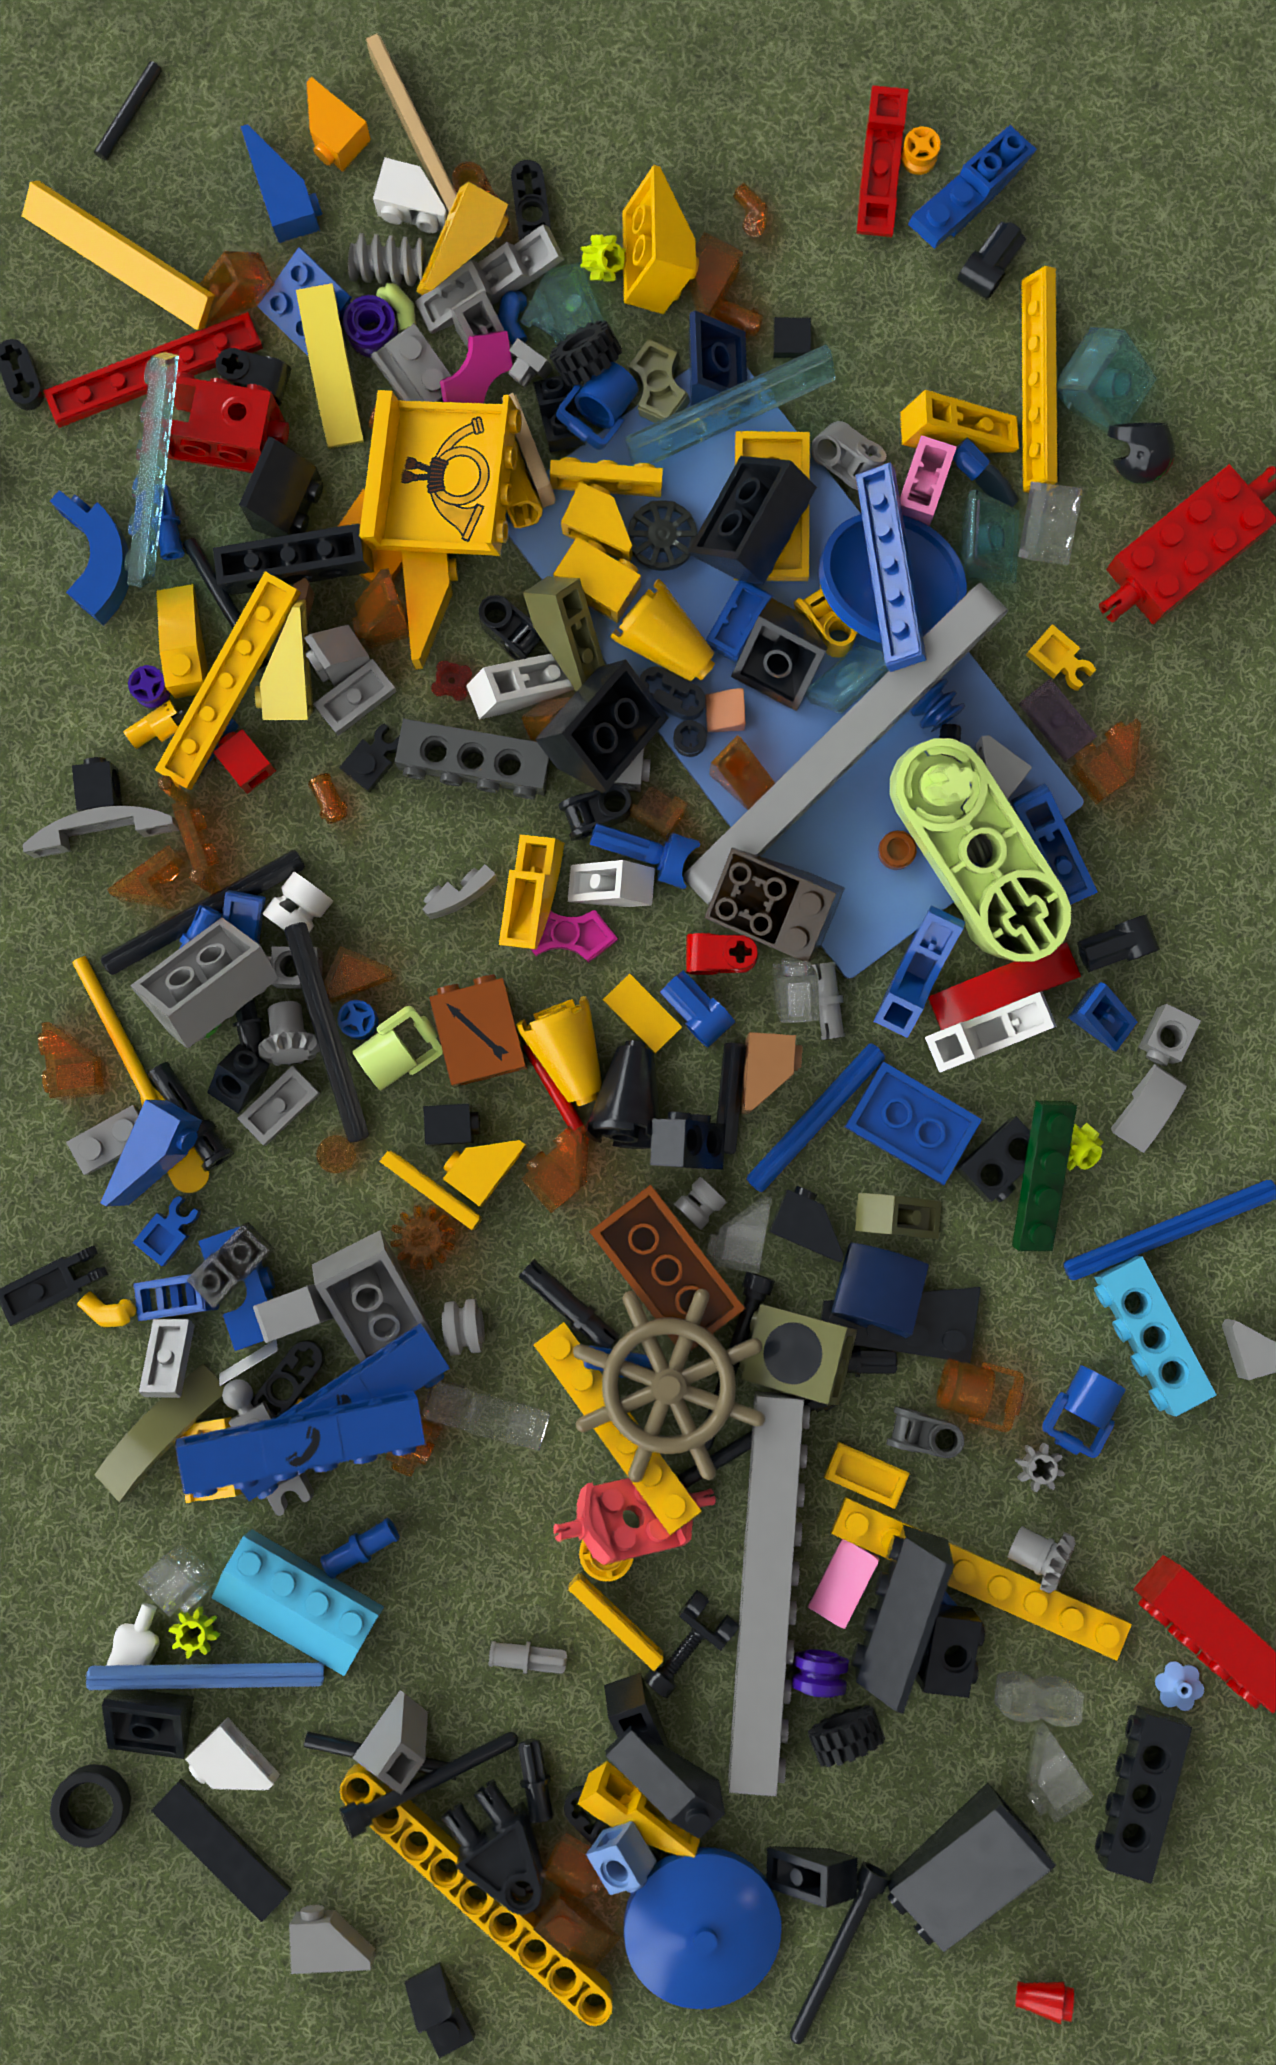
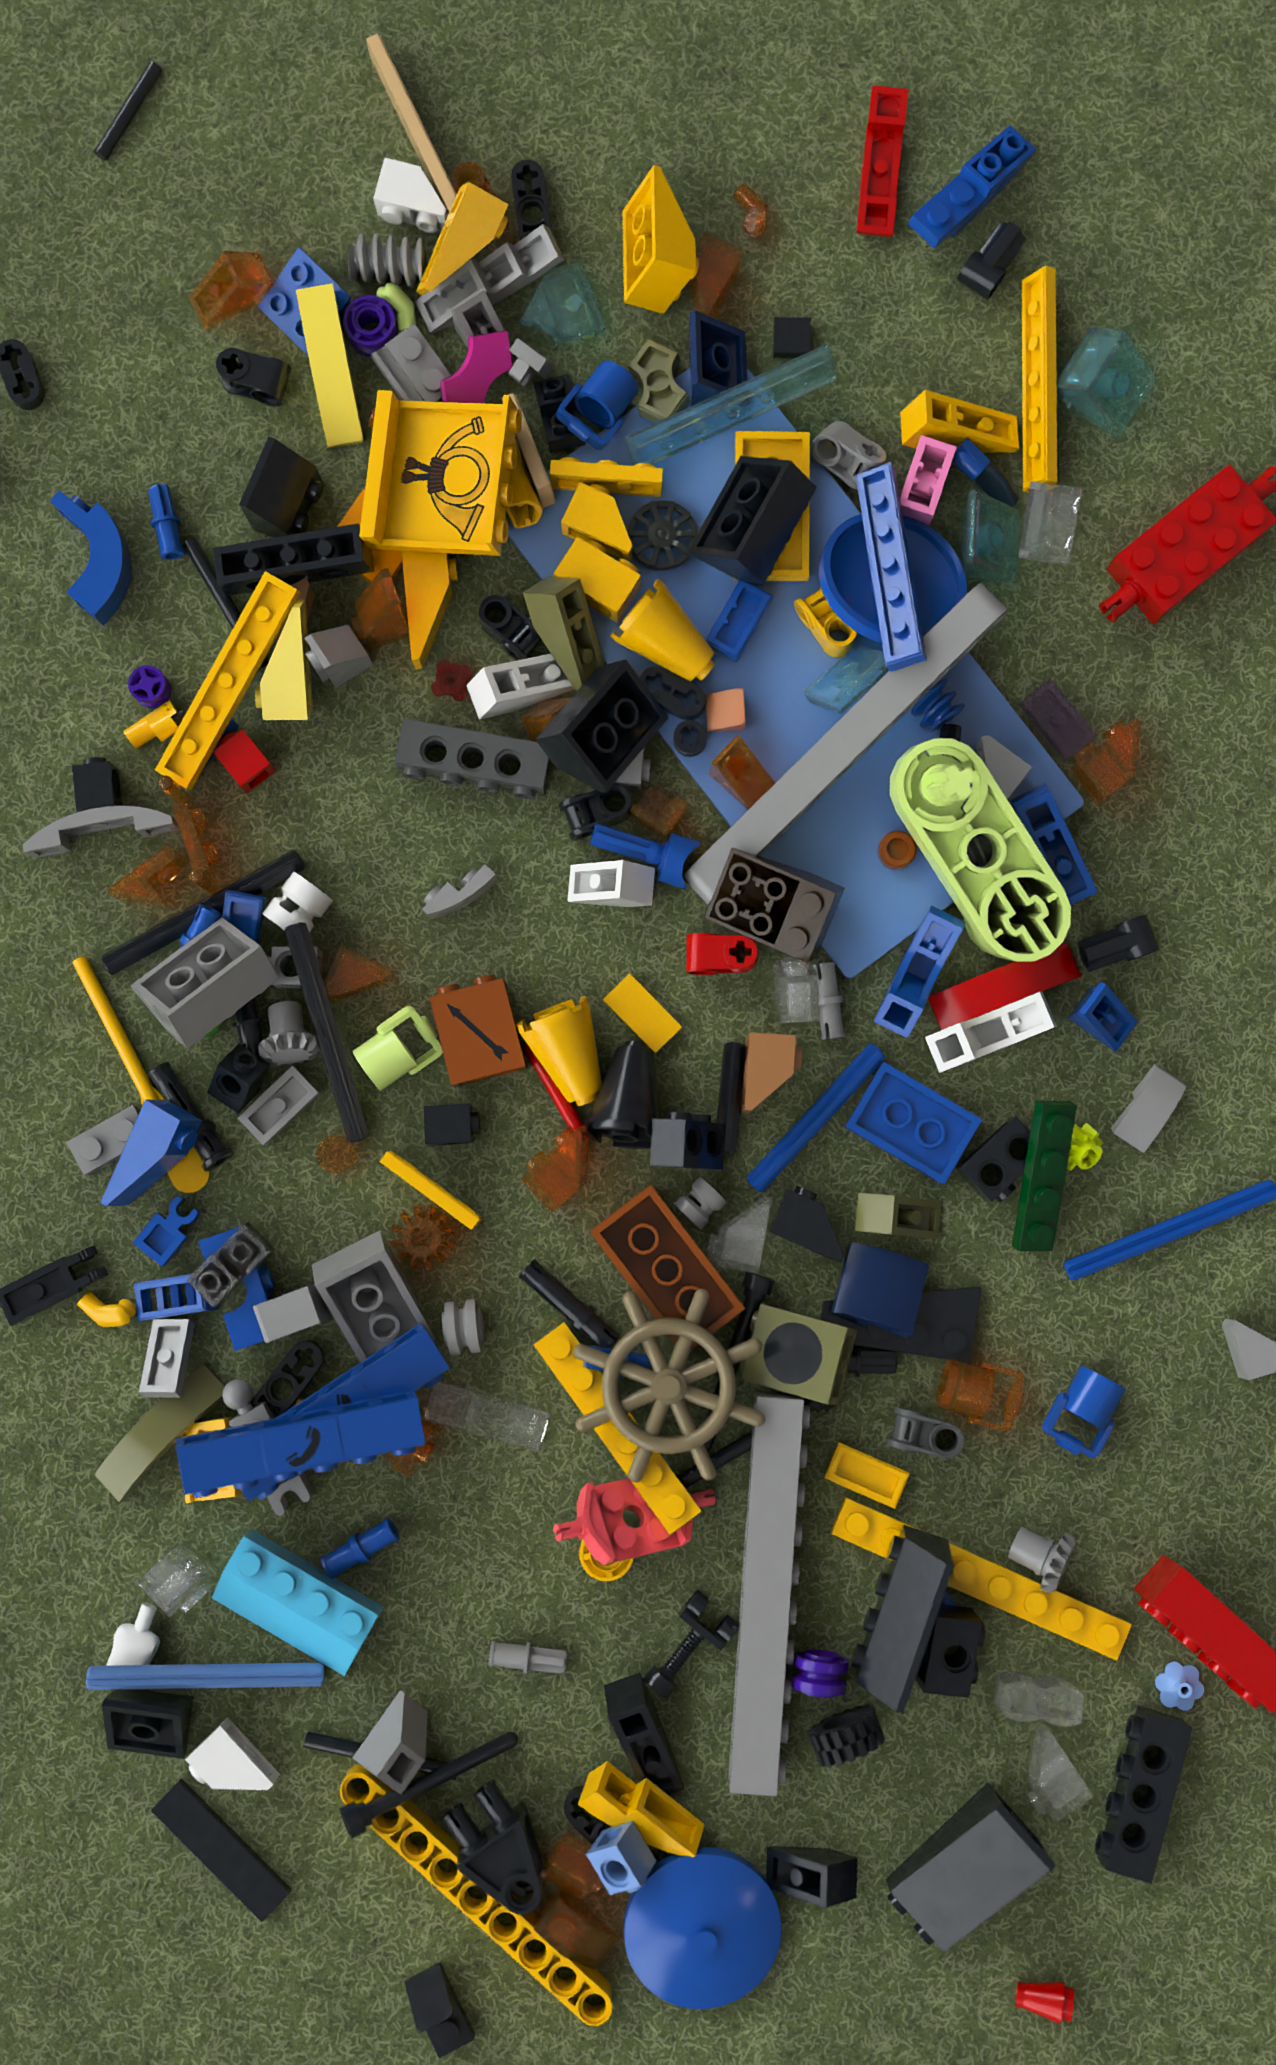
(65, 1824): black tyre -> none
(70, 1065): clear orange slope -> none
(118, 255): yellow tile -> none
(125, 378): red tile -> none
(153, 456): clear light blue plate -> none
(181, 641): yellow slope -> none
(190, 1622): neon yellow gear -> none
(224, 424): red torso -> none
(248, 1362): white sticker -> none
(283, 190): blue slope -> none
(326, 1943): light grey slope -> none
(328, 799): clear orange pin -> none
(334, 127): light orange slope -> none
(354, 1014): blue wheel -> none
(355, 697): light grey plate -> none
(368, 762): black plate -> none
(481, 1168): yellow slope -> none
(508, 314): blue arm -> none
(530, 891): yellow slope -> none
(535, 1781): black axle -> none
(584, 935): dark pink tile -> none
(586, 353): black tyre -> none
(603, 258): neon yellow gear -> none
(616, 1621): yellow tile -> none
(669, 1781): black slope -> none
(703, 1015): blue piece -> none
(739, 317): clear orange pin -> none
(781, 655): black slope -> none
(843, 1583): bright pink slope -> none
(870, 1884): black piece -> none
(918, 141): light orange wheel -> none
(1028, 1465): light grey gear -> none
(1056, 653): yellow plate -> none
(1150, 451): black helmet -> none
(1180, 1024): light grey brick -> none
(1190, 1384): medium azure brick -> none

